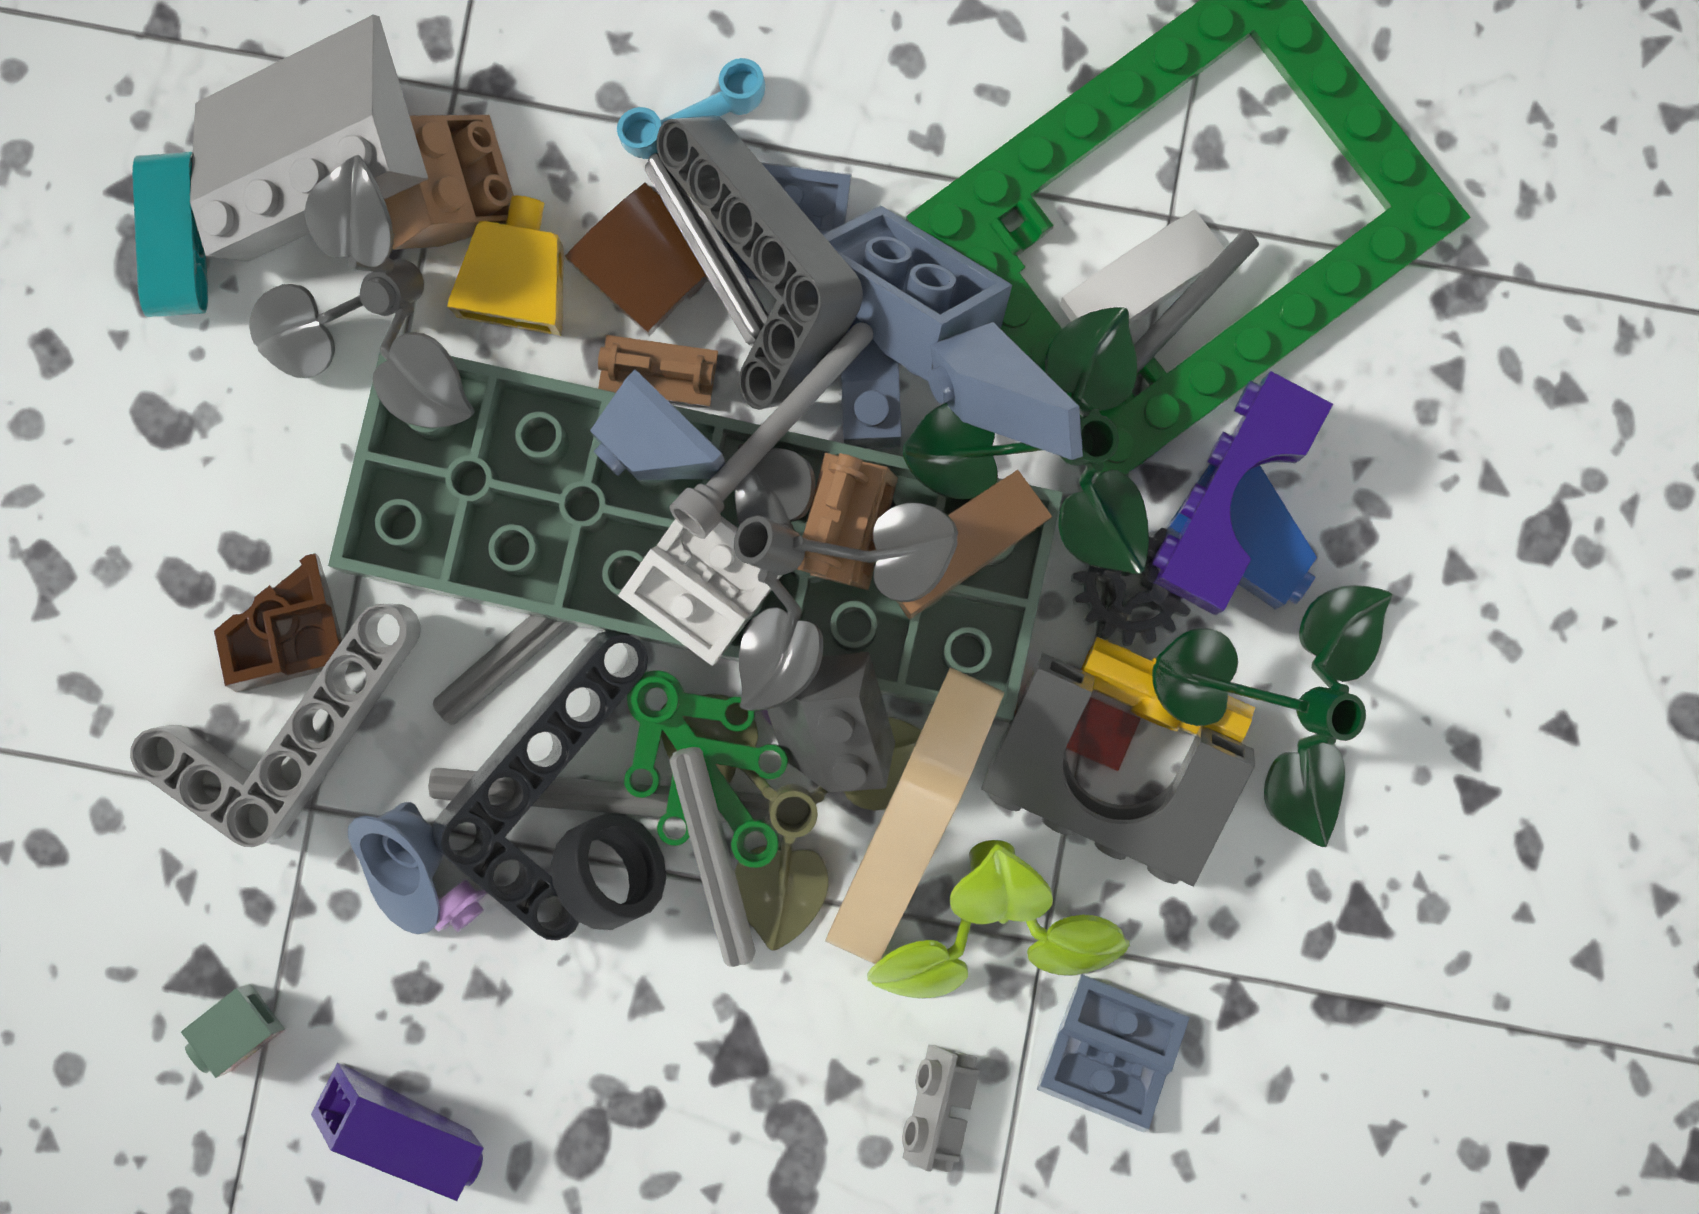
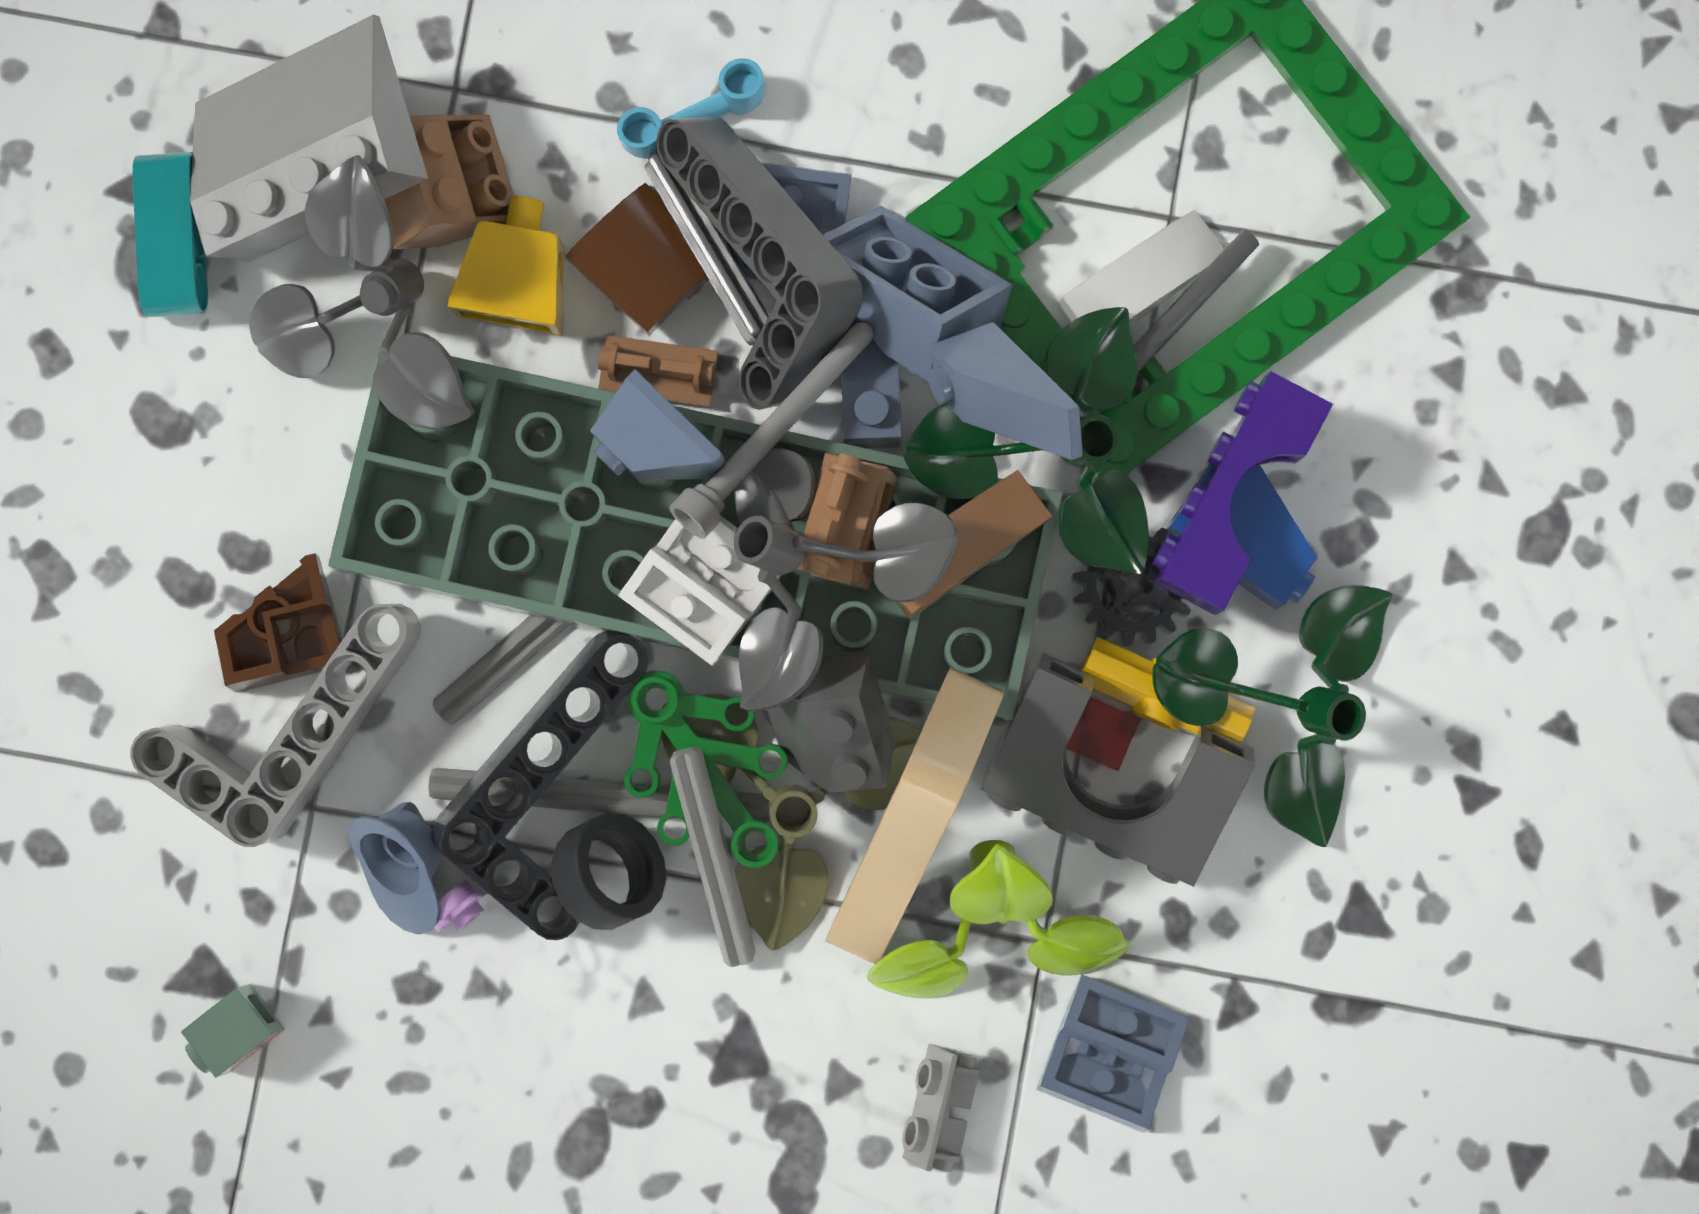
(396, 1134): dark purple slope -> none

